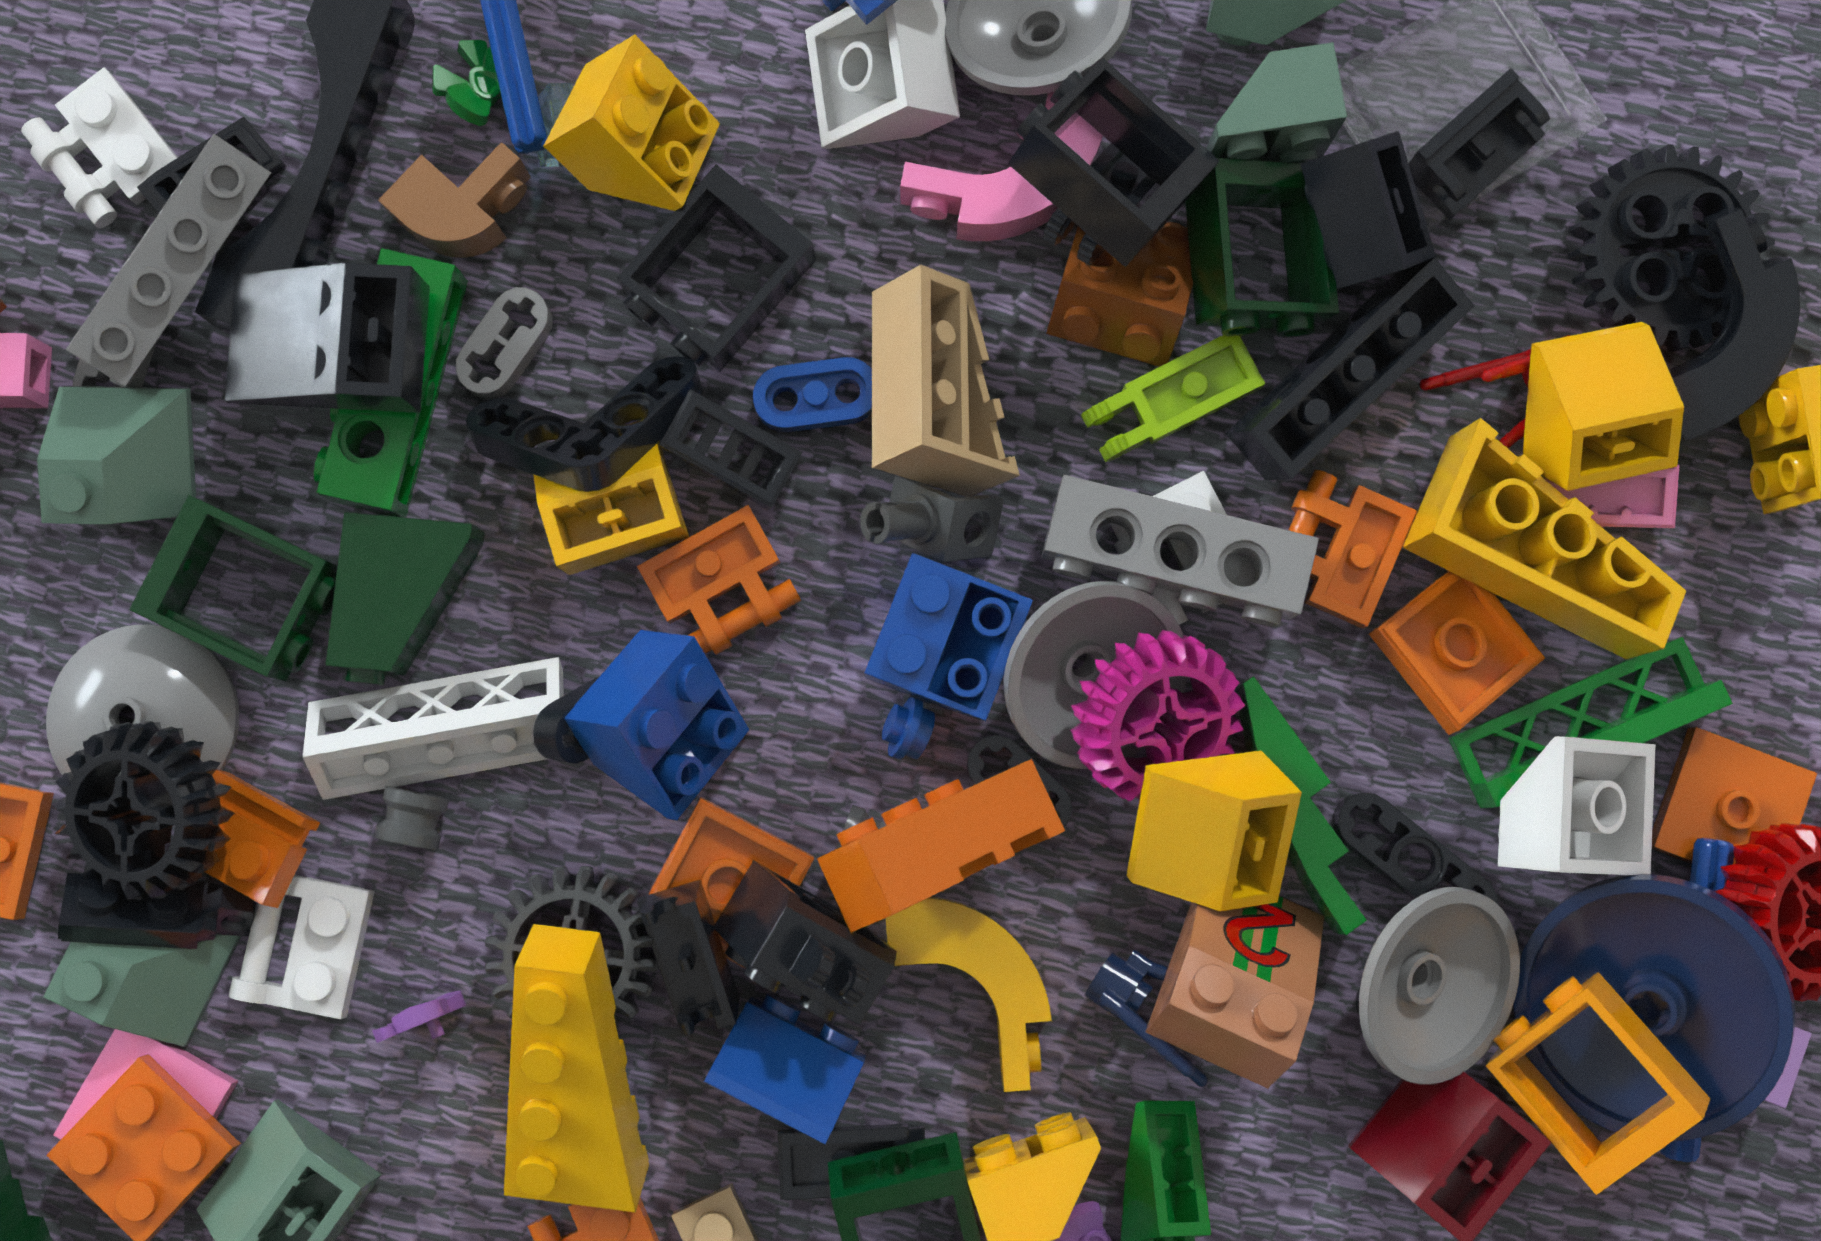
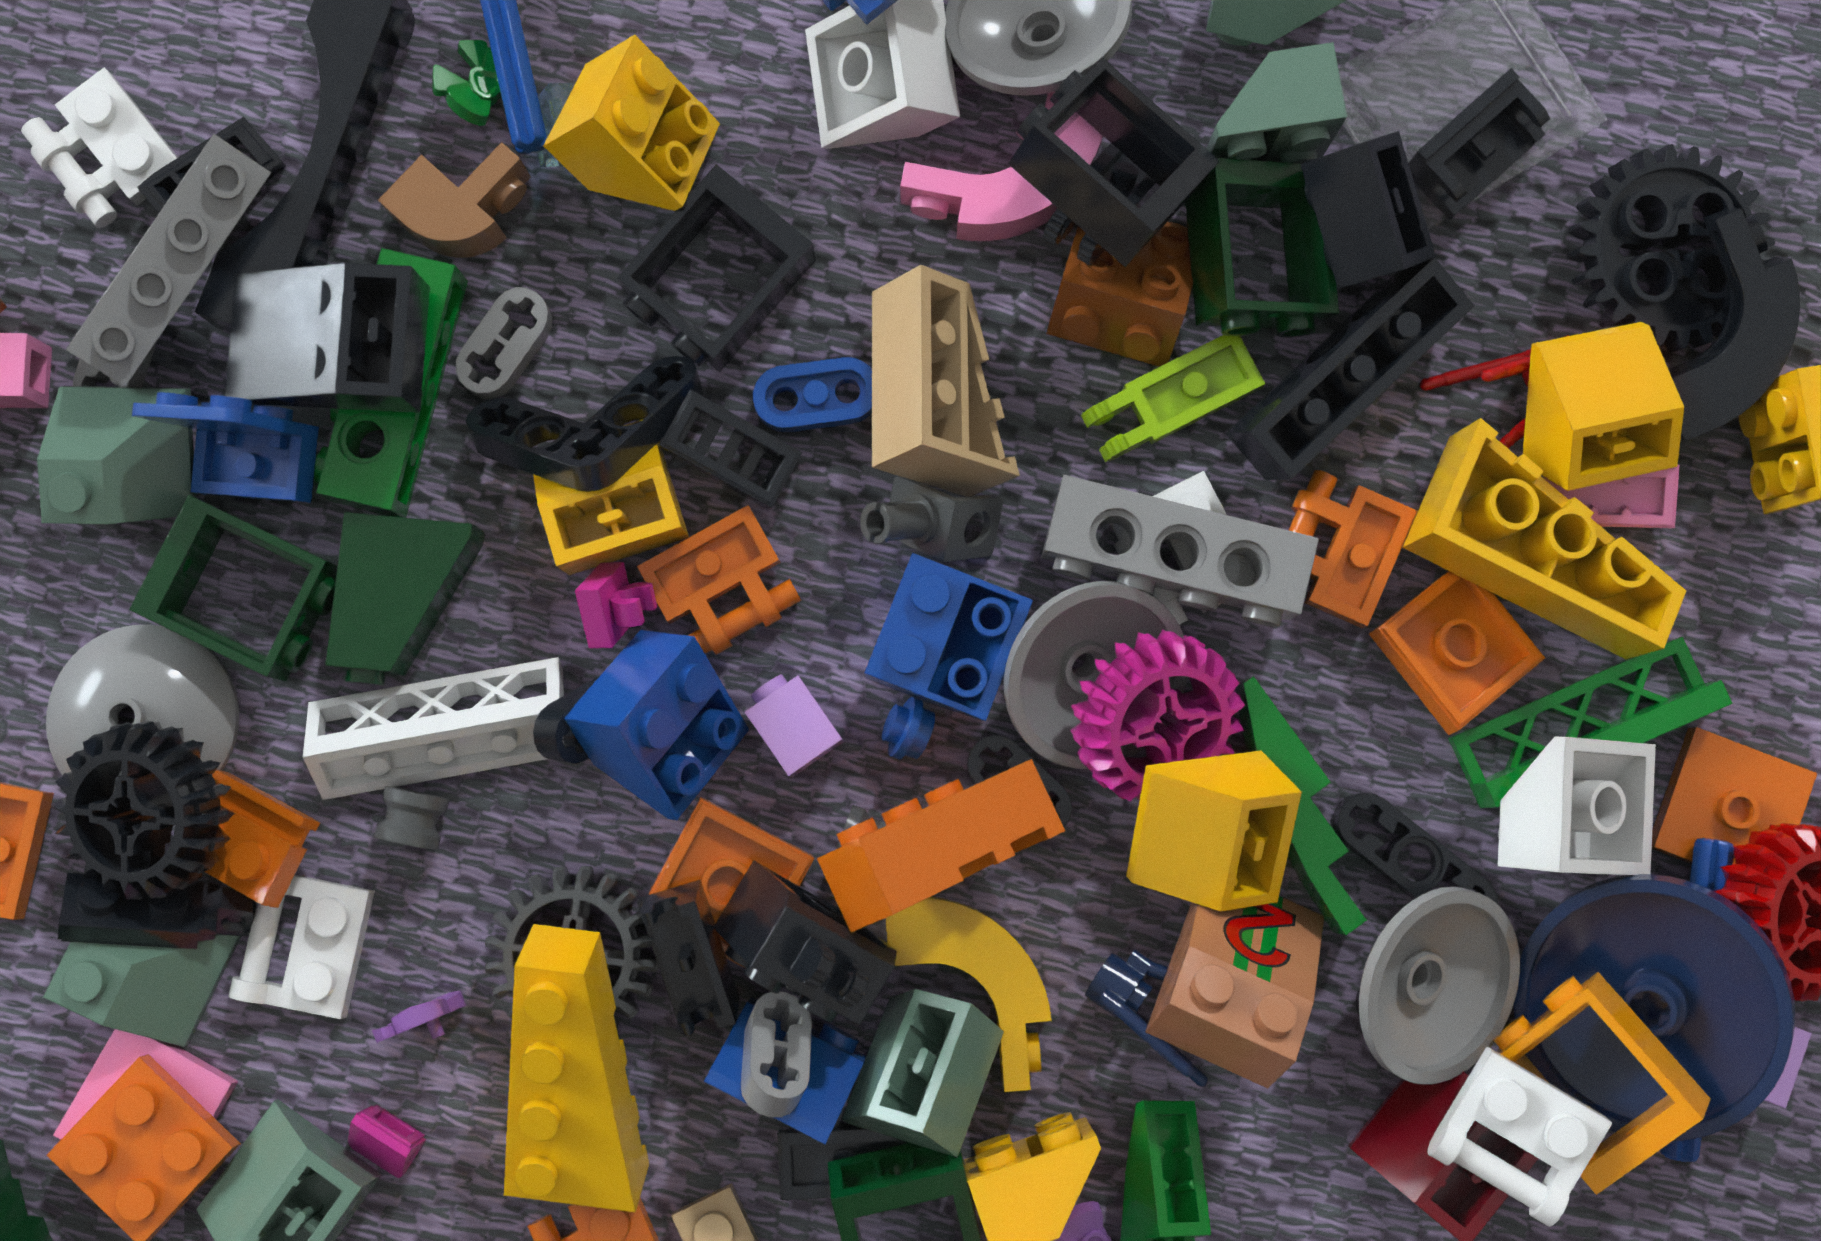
(242, 450): none -> blue bracket
(385, 1139): none -> dark pink slope
(612, 604): none -> dark pink tile
(789, 1055): none -> light grey beam
(792, 723): none -> lavender brick
(925, 1071): none -> sand green slope
(1530, 1116): none -> white plate

